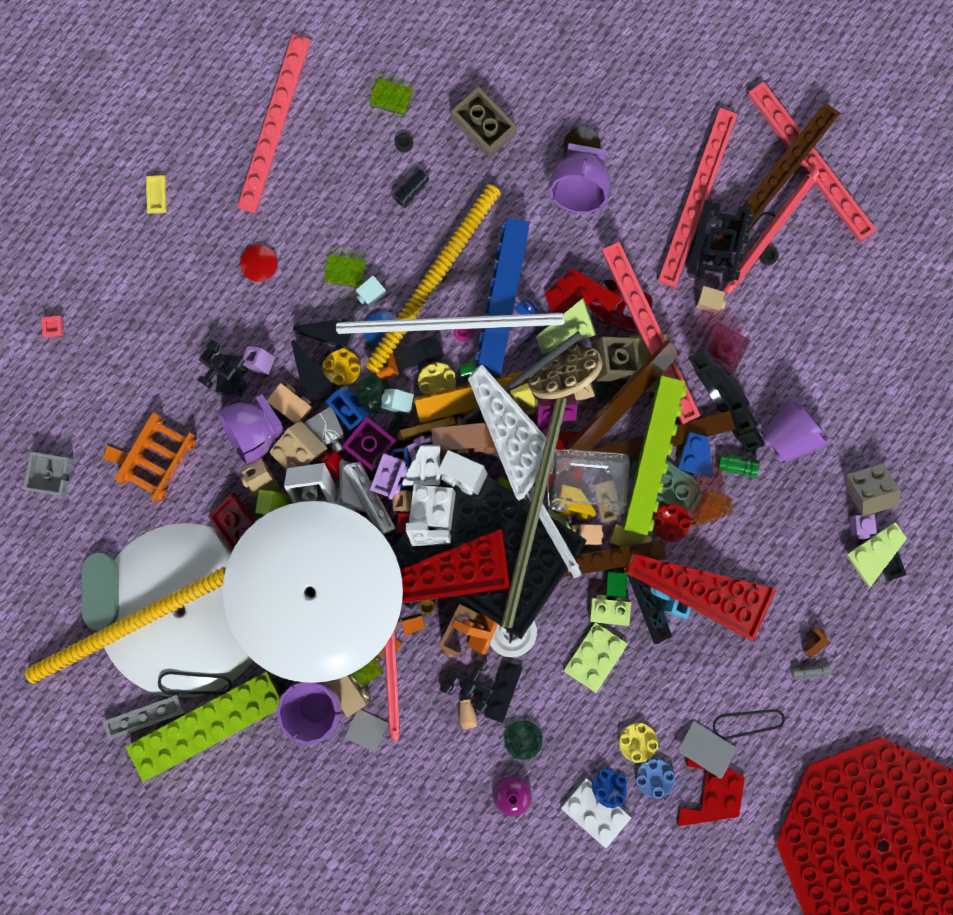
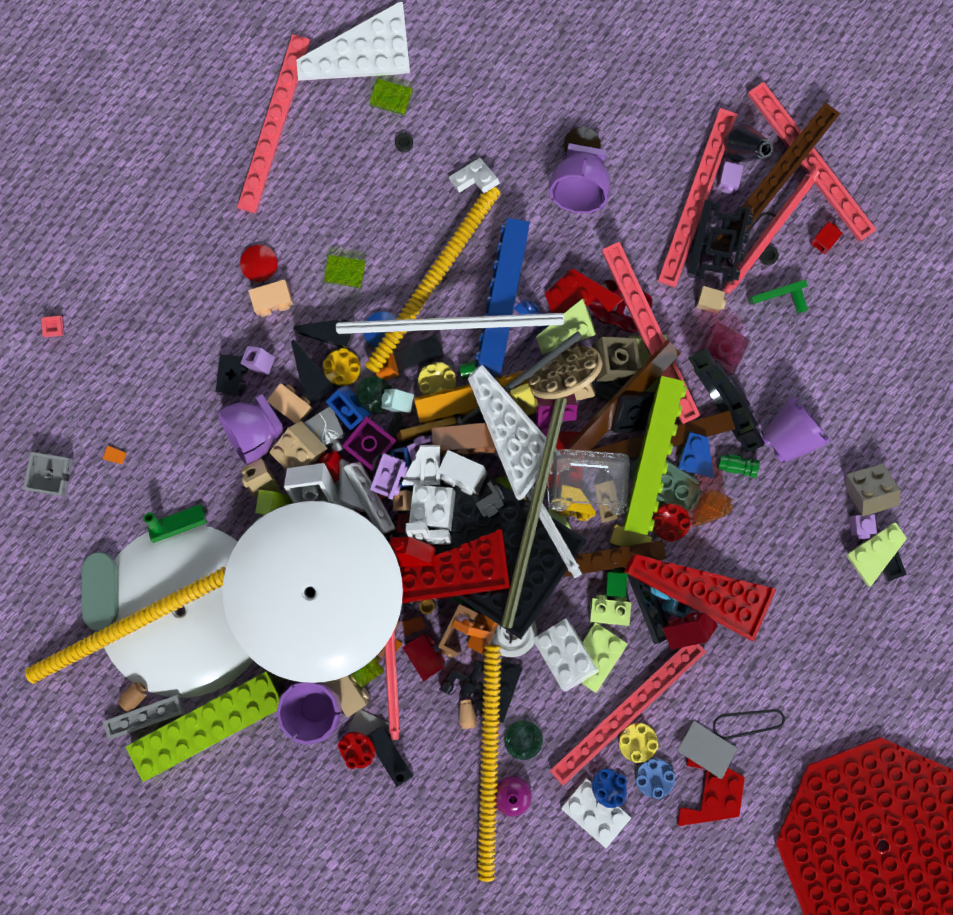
(132, 696): none -> medium nougat brick
(136, 457): orange fence -> none
(156, 194): light yellow tile -> none
(174, 523): none -> green piece
(194, 692): black piece -> none
(218, 364): black piece -> none
(231, 520): dark red tile -> none
(271, 297): none -> light nougat brick
(356, 750): none -> red dish
(368, 49): none -> white wing
(370, 292): light aqua brick -> none
(390, 756): none -> black piece
(412, 187): black axle -> none
(412, 552): none -> red slope
(424, 656): none -> dark red slope
(463, 334): dark pink tile -> none
(477, 173): none -> white plate
(483, 122): dark tan brick -> none
(489, 764): none -> yellow piece
(491, 503): none -> dark grey bracket
(565, 655): none -> white brick
(591, 533): light nougat brick -> none
(626, 712): none -> coral plate
(632, 412): none -> black tile
(689, 630): none -> dark red slope
(730, 177): none -> lavender brick
(746, 144): none -> black cone
(794, 288): none -> green piece
(811, 672): light grey axle -> none
(814, 646): dark orange bracket -> none
(826, 237): none -> red brick

